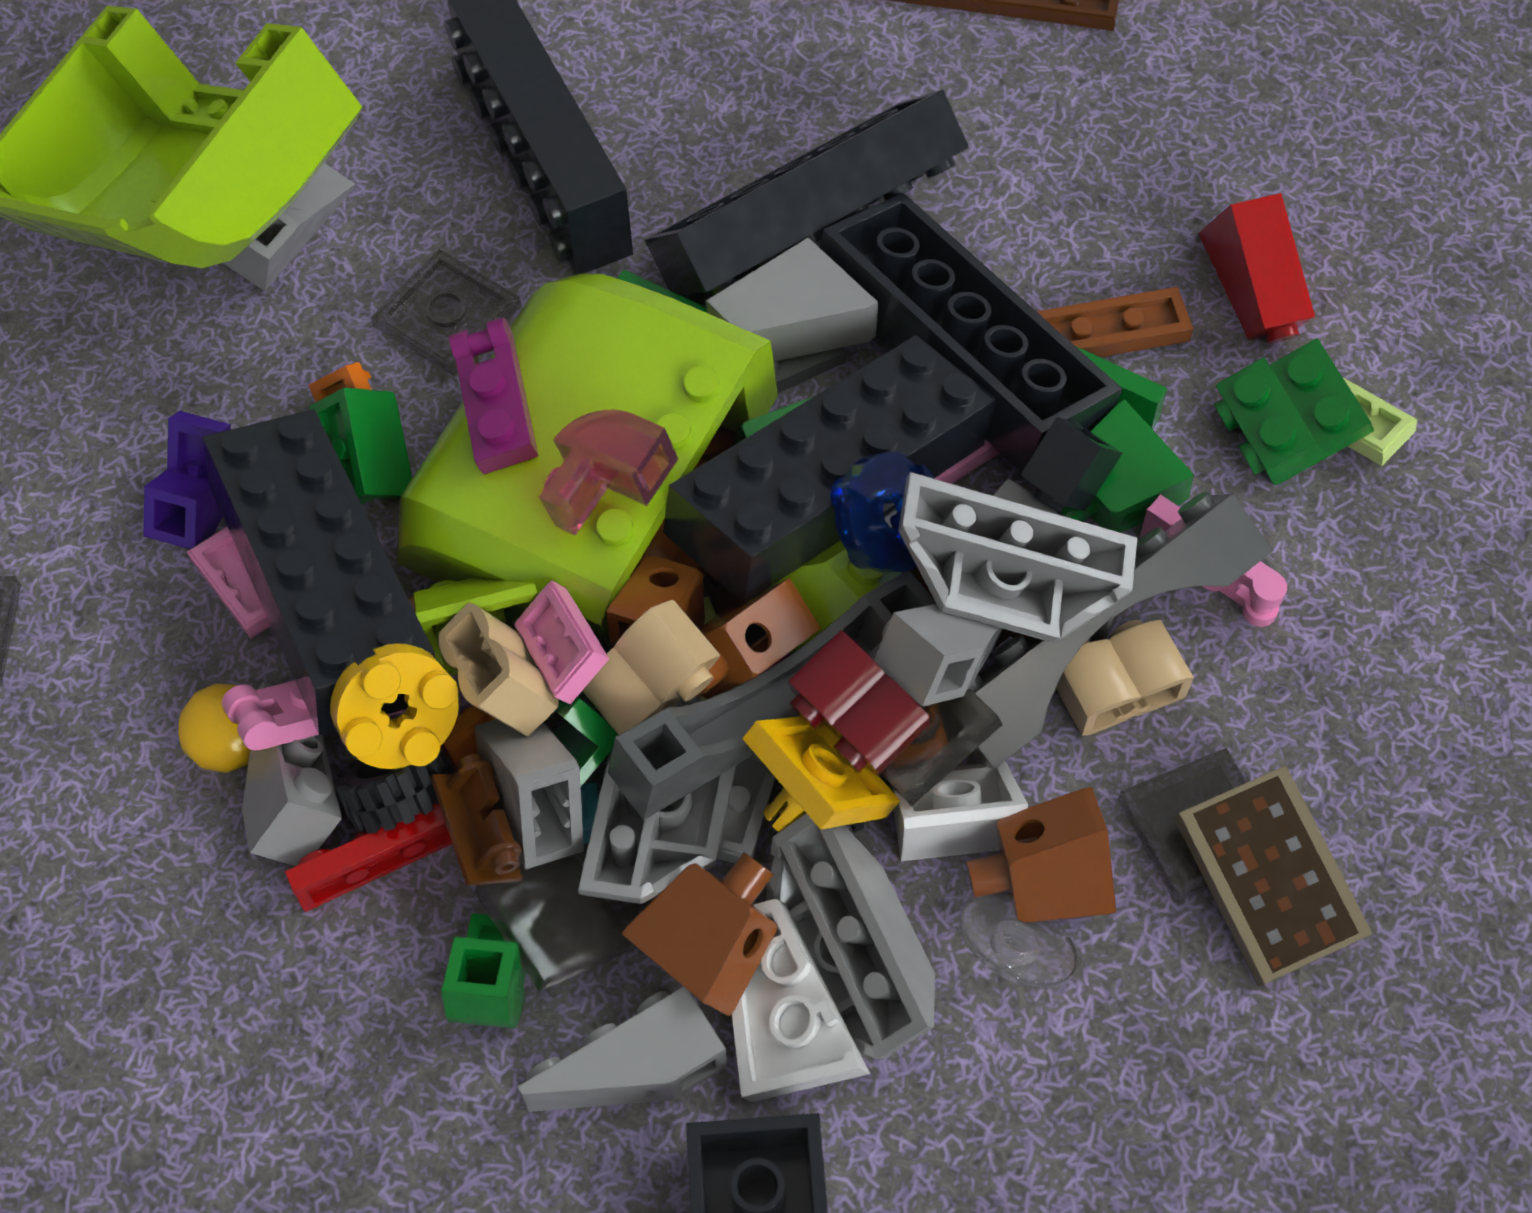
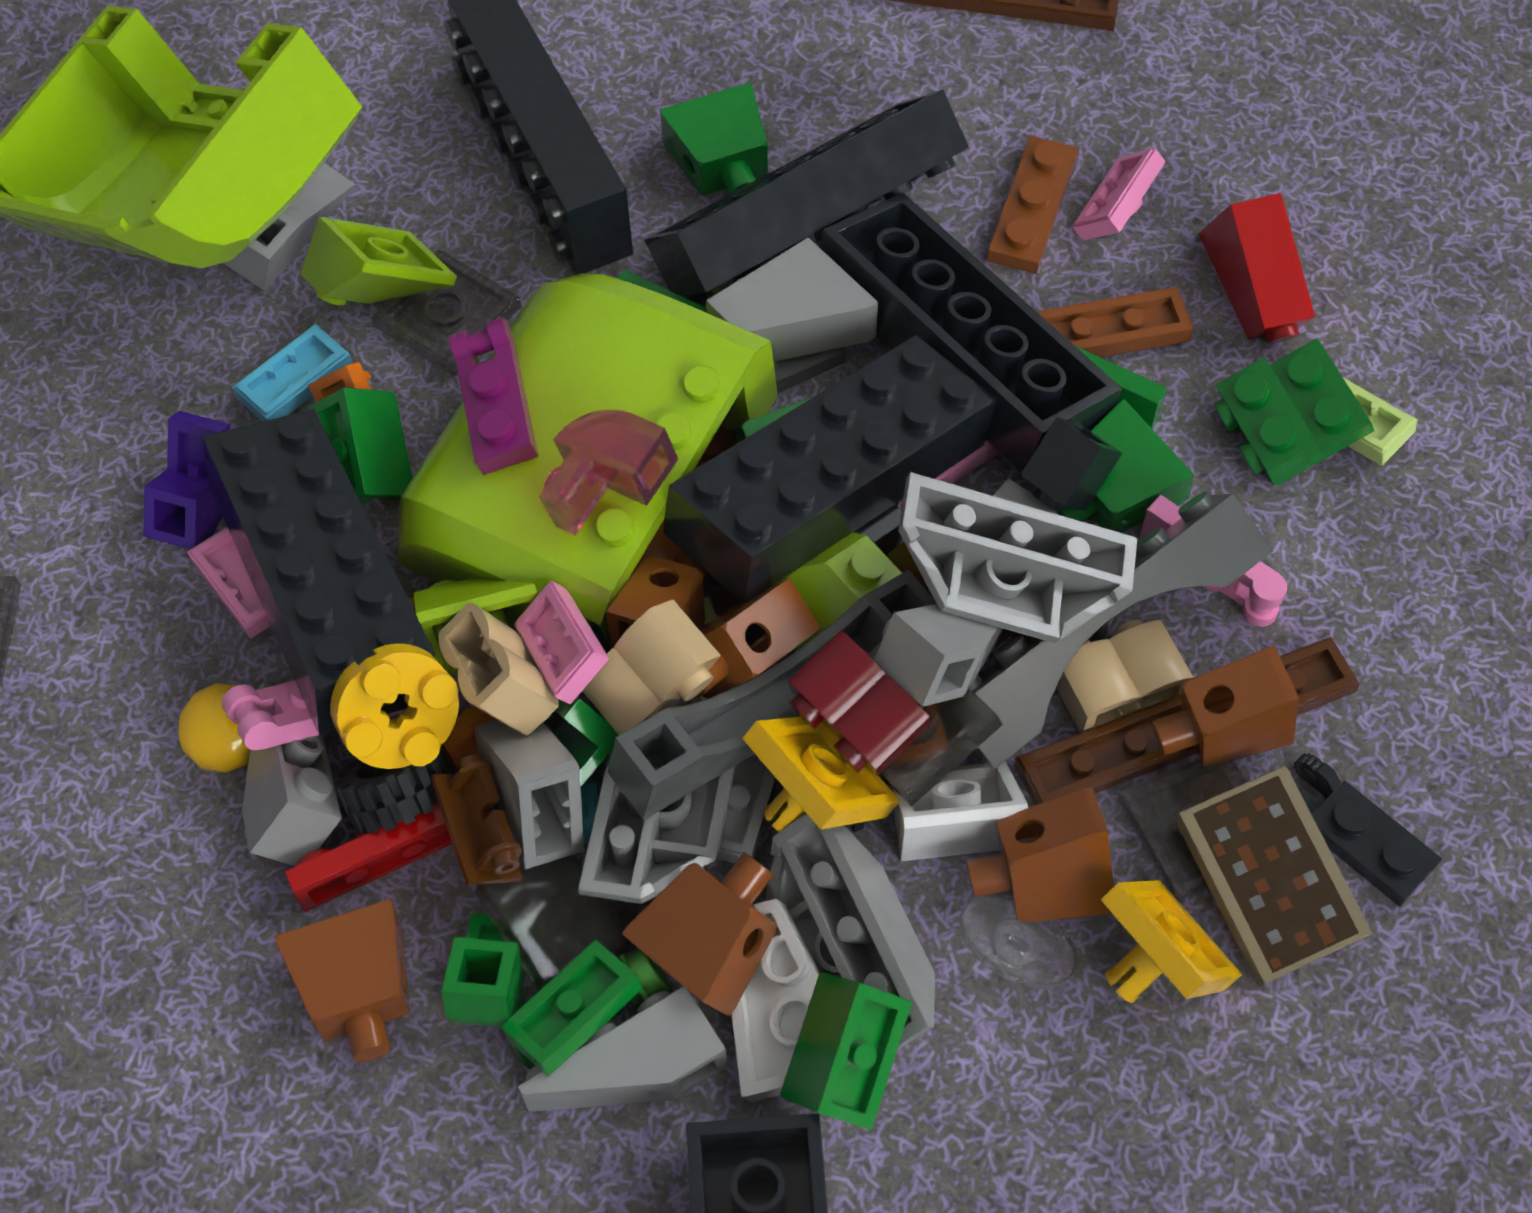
(283, 380): none -> medium azure plate
(351, 975): none -> dark orange torso
(369, 263): none -> lime slope
(570, 1008): none -> green panel
(649, 974): none -> bright green plate
(717, 139): none -> green torso
(845, 1050): none -> green panel
(860, 516): clear blue plate -> none
(1032, 205): none -> dark orange plate
(1119, 194): none -> bright pink plate
(1128, 745): none -> reddish brown tile
(1167, 944): none -> yellow tile
(1233, 711): none -> dark orange torso
(1365, 834): none -> black hinge

